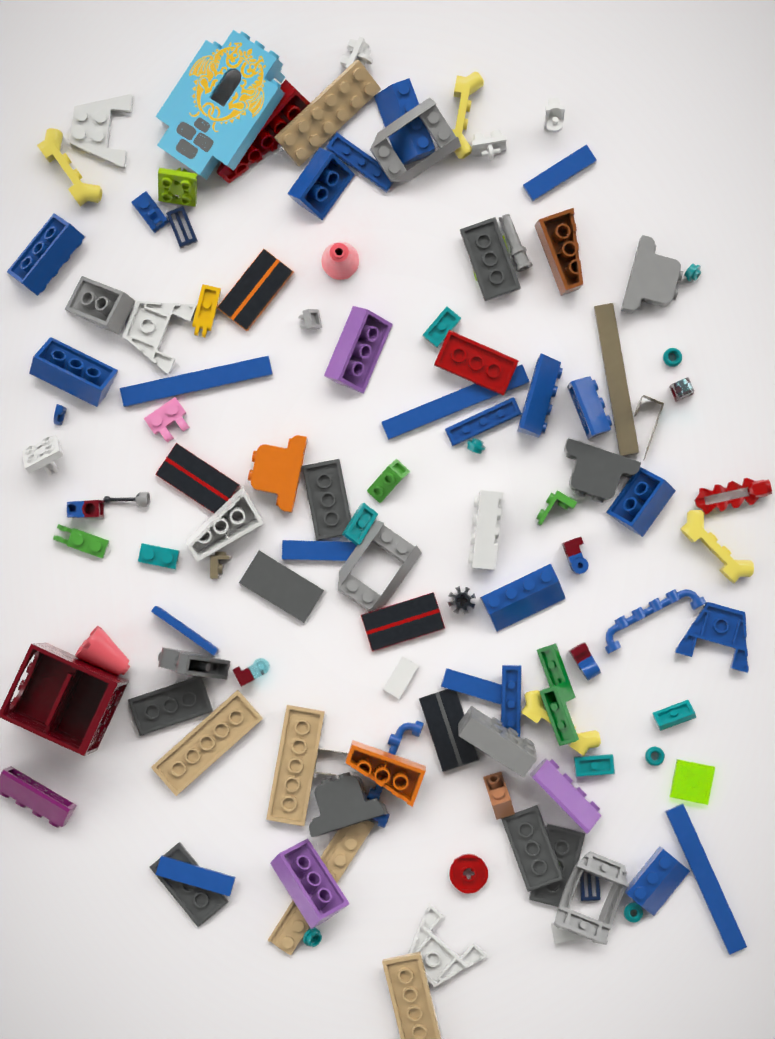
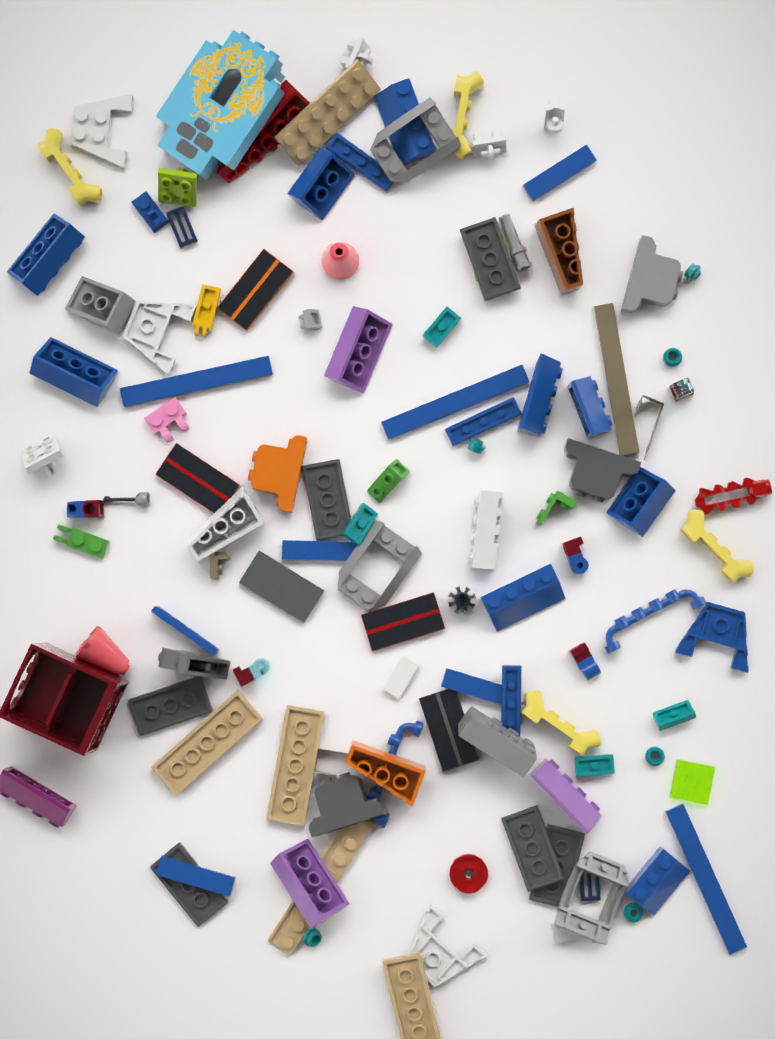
(59, 414): blue tile -> none
(158, 556): teal plate -> none
(476, 362): red tile -> none
(499, 795): nougat slope -> none
(557, 694): green bracket -> none

